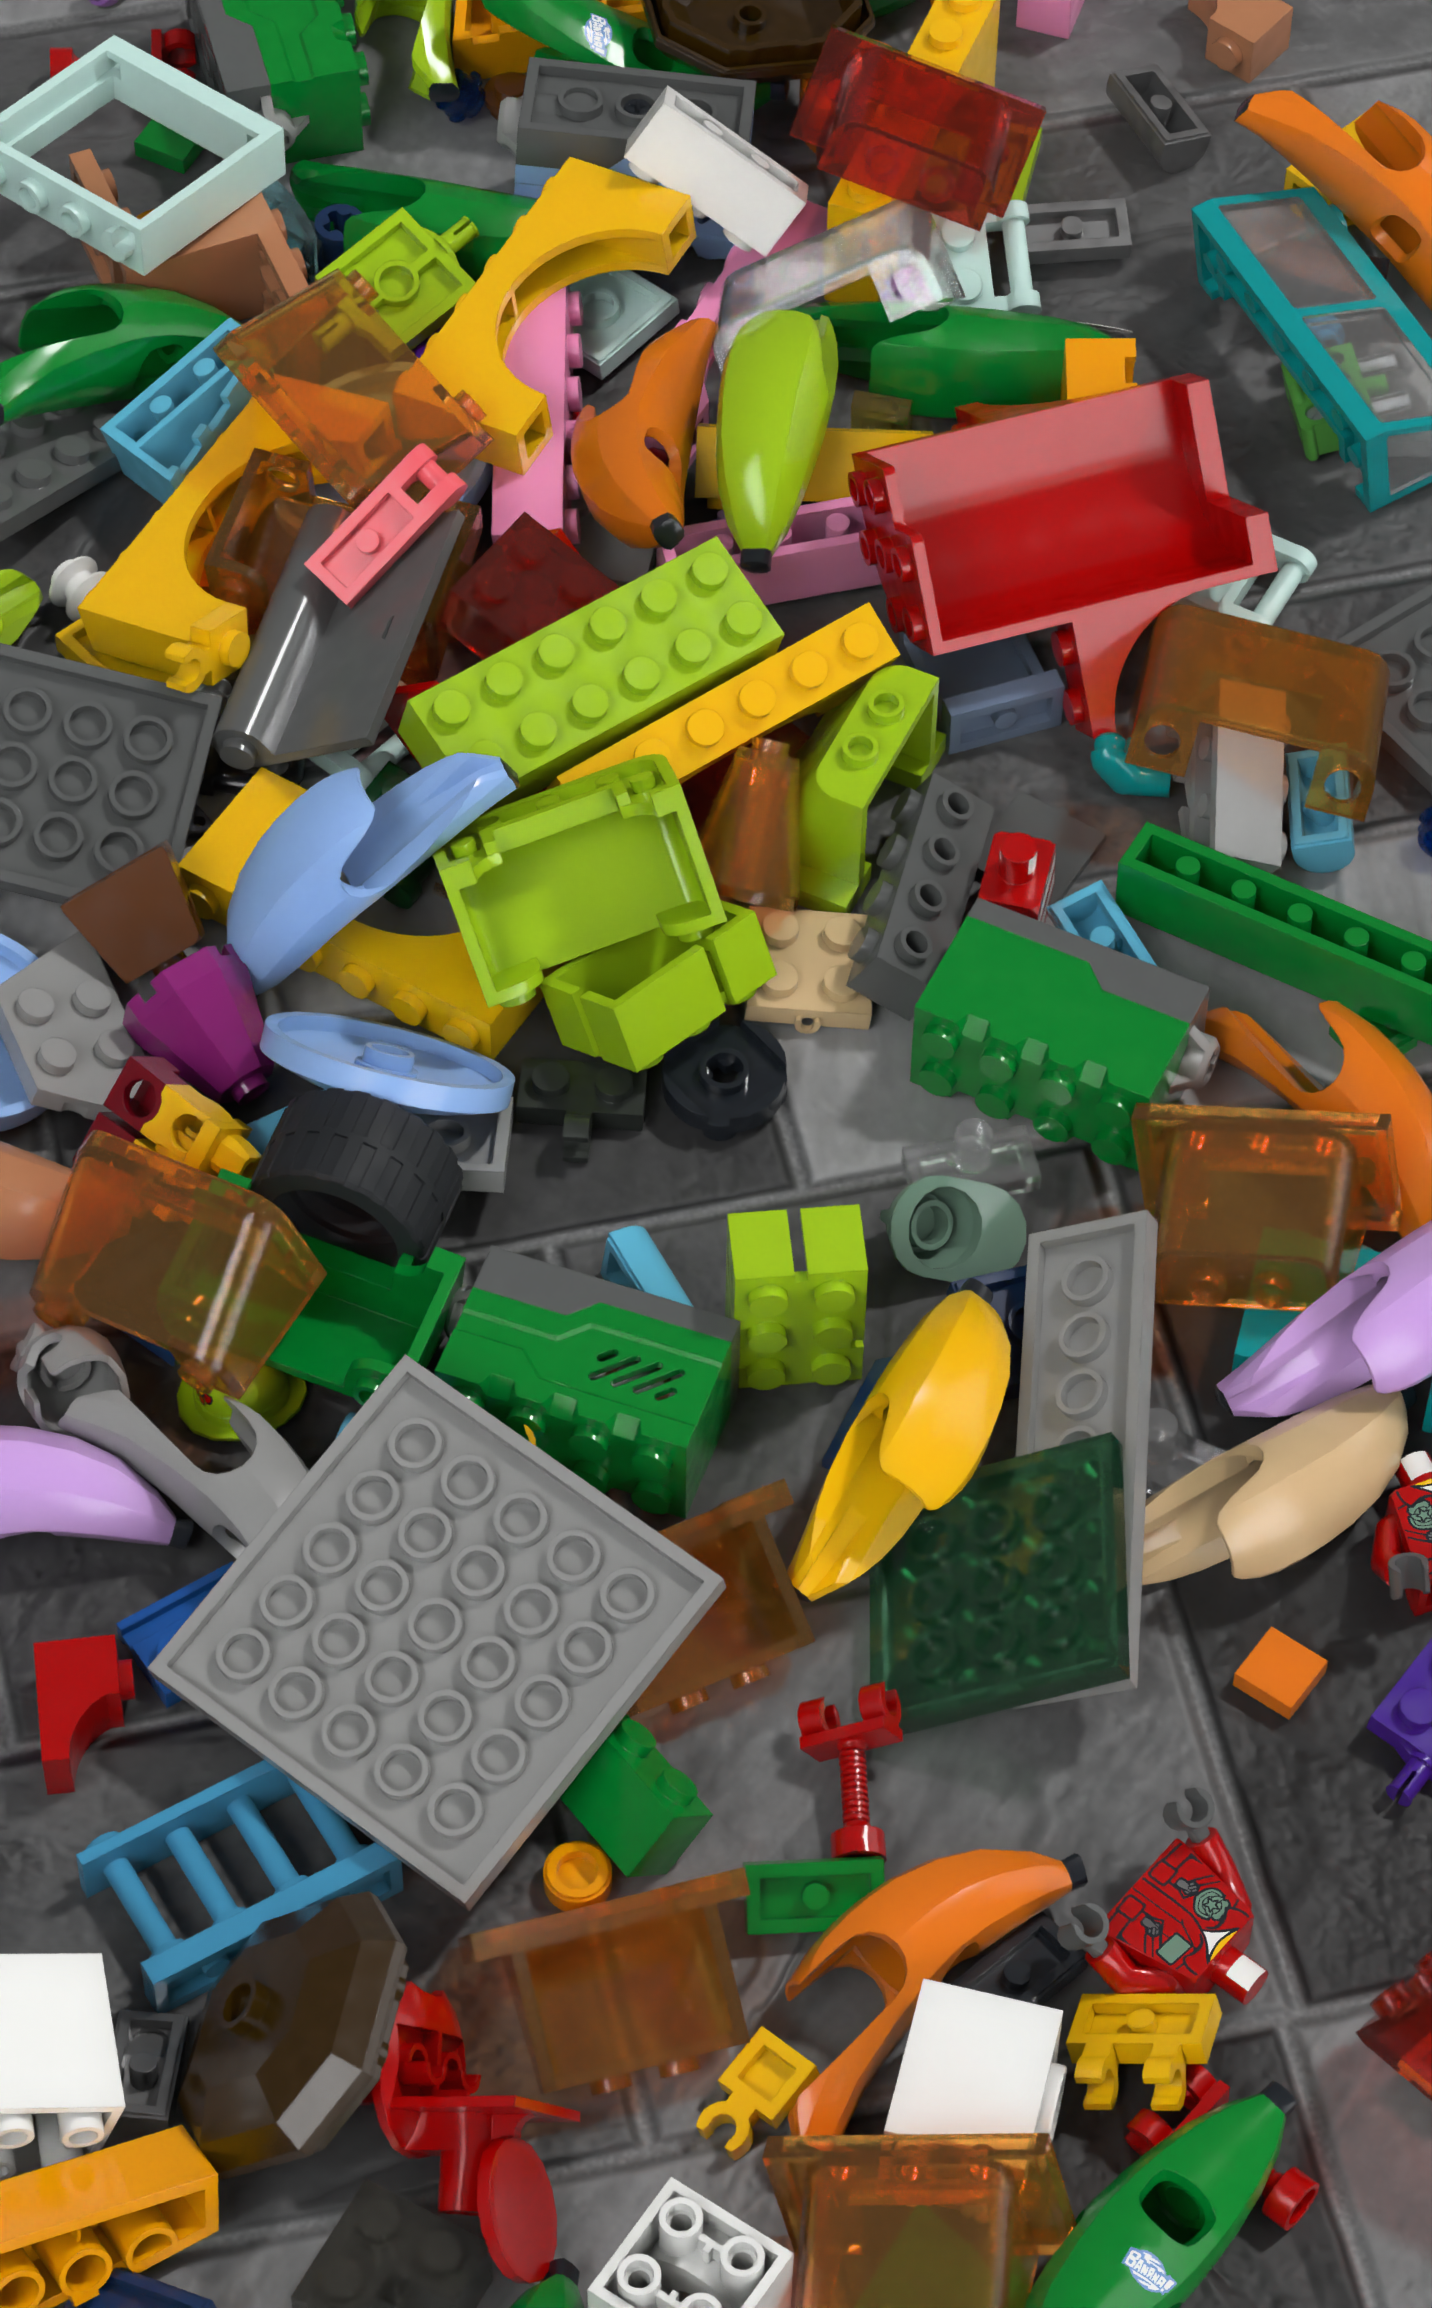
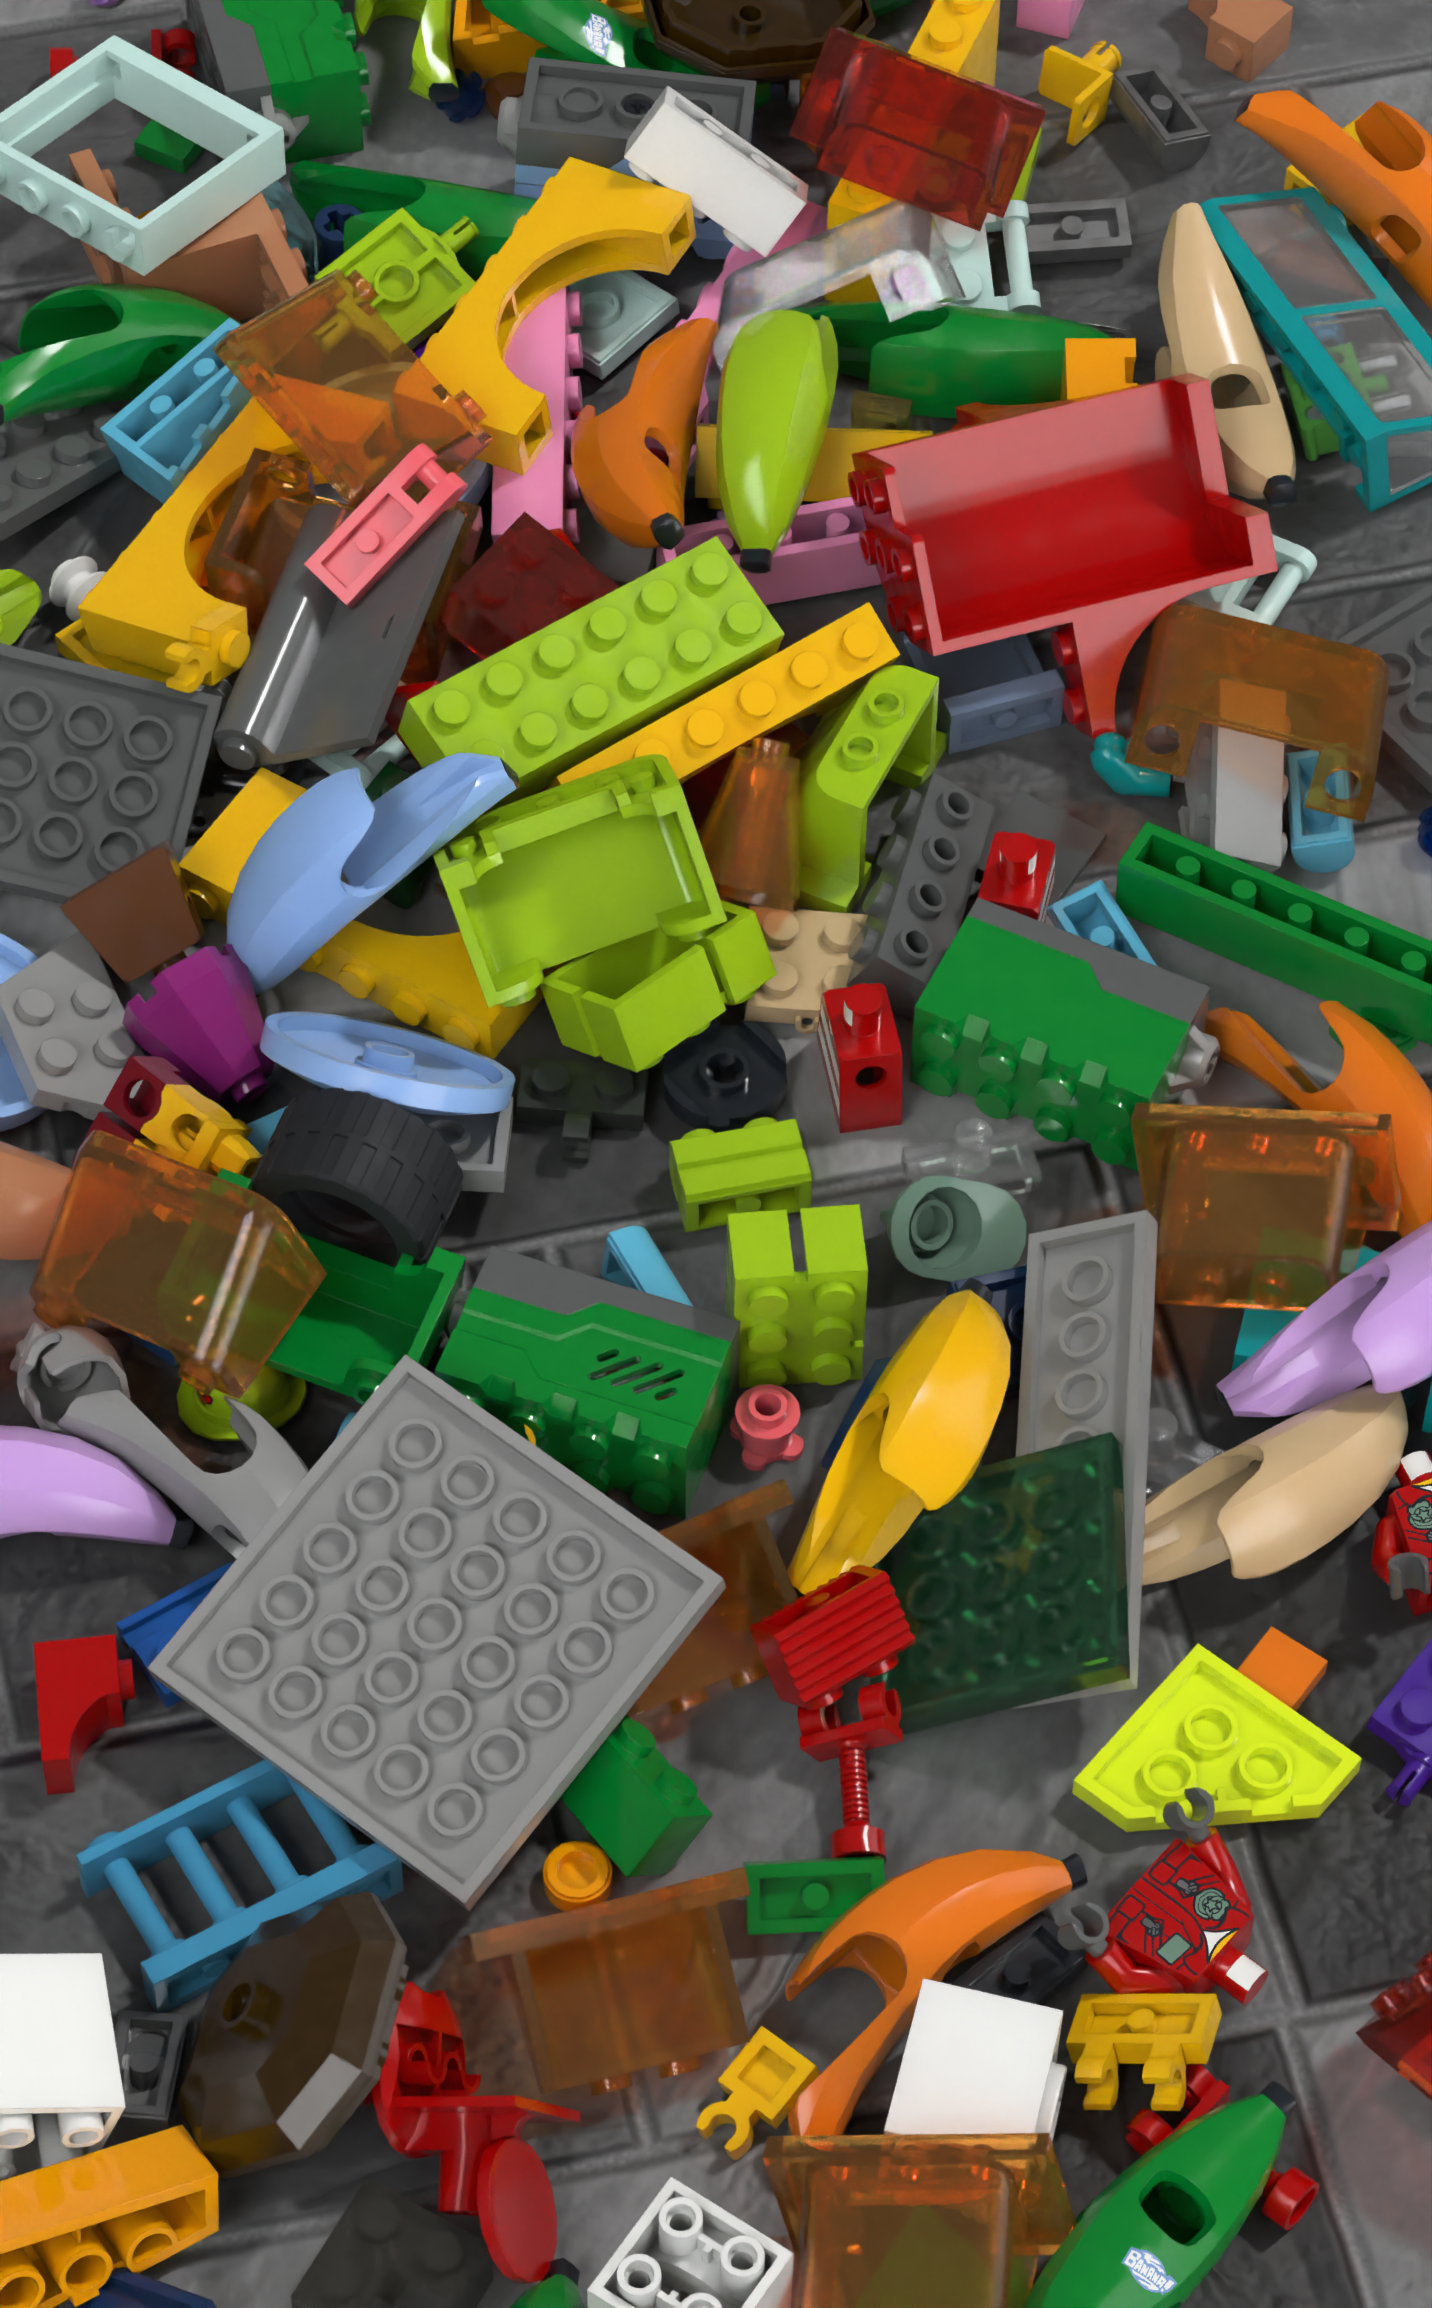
(739, 1172): none -> lime brick
(766, 1426): none -> coral brick
(833, 1637): none -> red brick
(858, 1033): none -> red torso
(1080, 85): none -> yellow bracket
(1218, 340): none -> tan piece
(1220, 1735): none -> neon yellow plate

